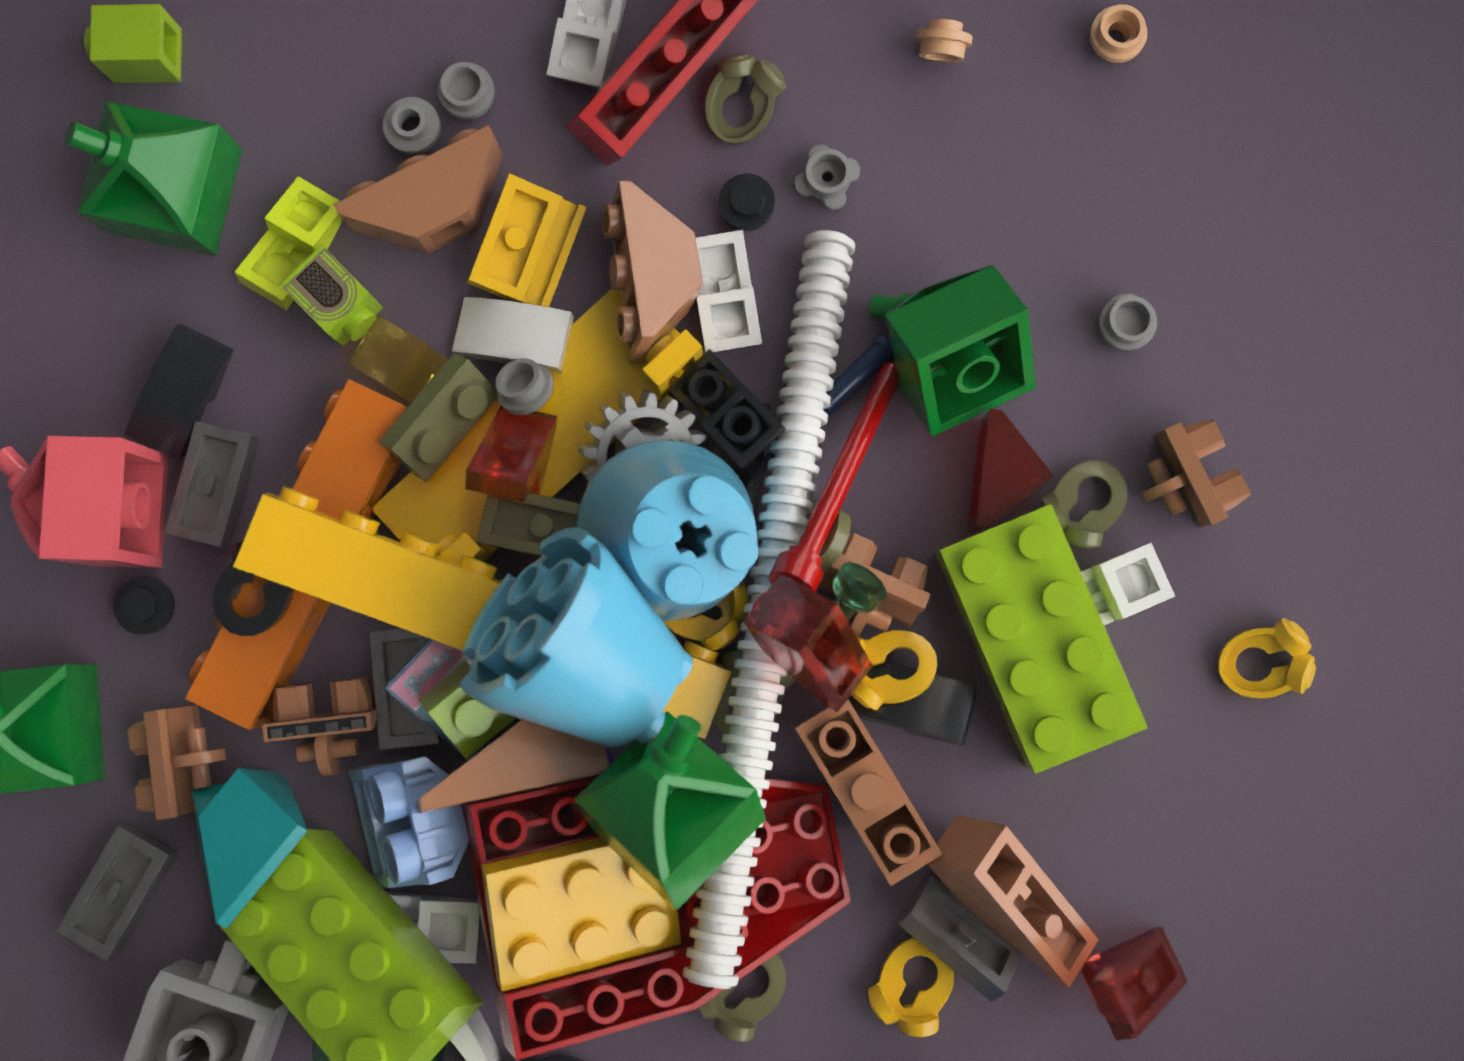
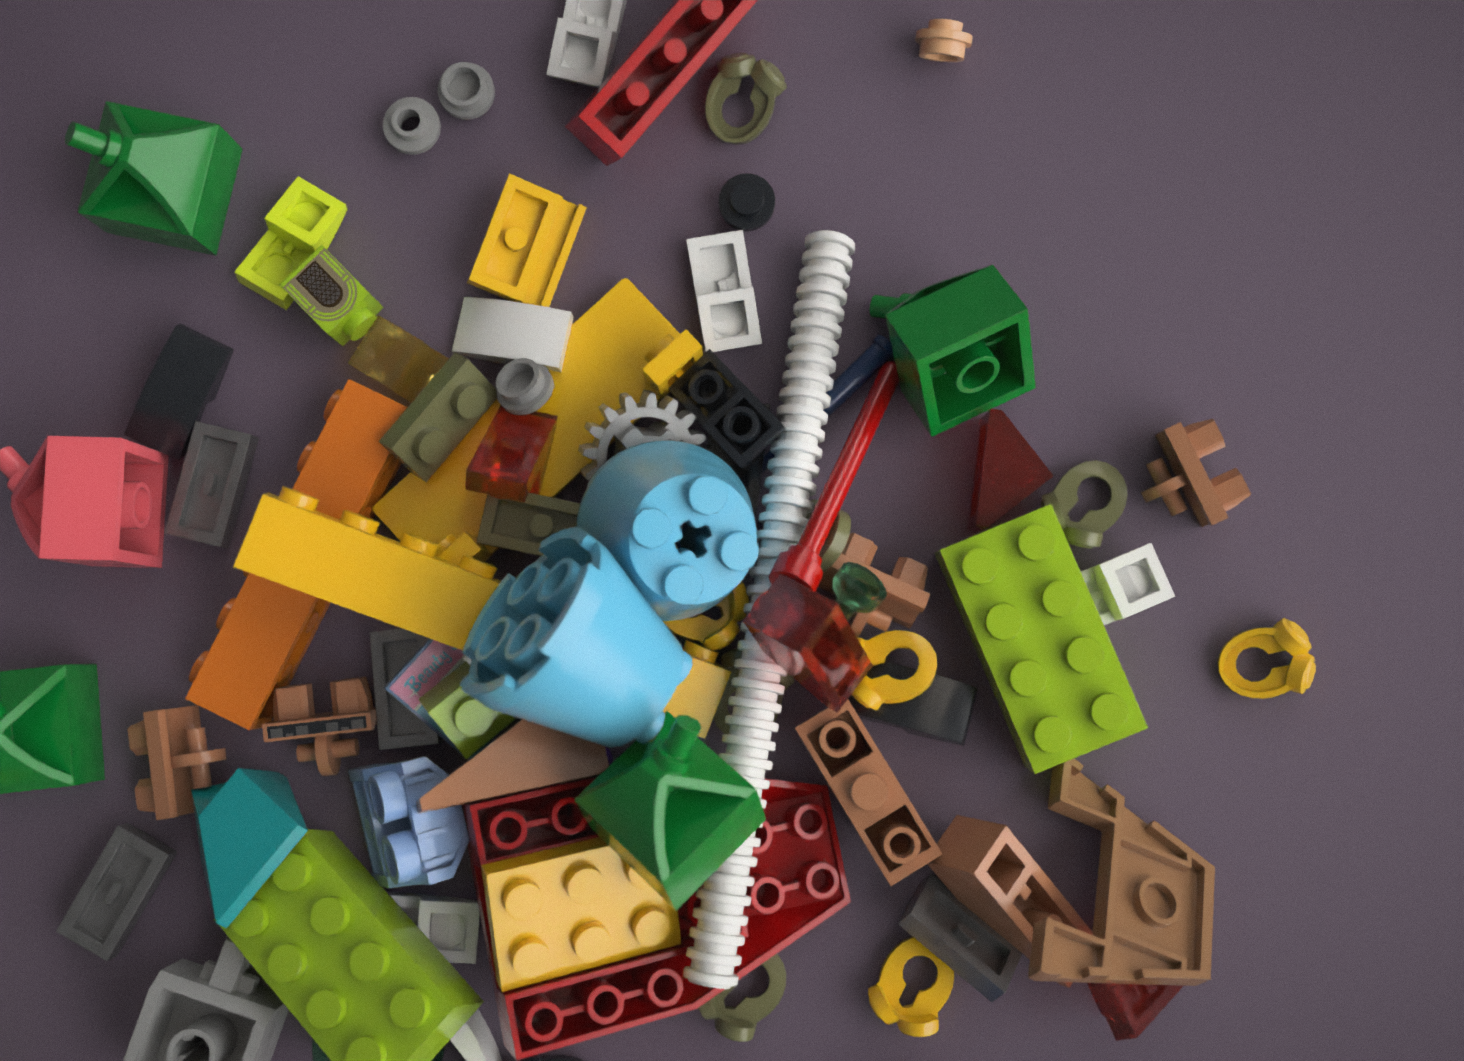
(134, 43): lime brick -> none
(144, 605): black plate -> none
(276, 596): black piece -> none
(430, 196): nougat slope -> none
(651, 267): nougat slope -> none
(831, 161): light grey plate -> none
(1127, 322): light grey plate -> none
(1129, 23): light nougat plate -> none
(1149, 899): none -> medium nougat wing

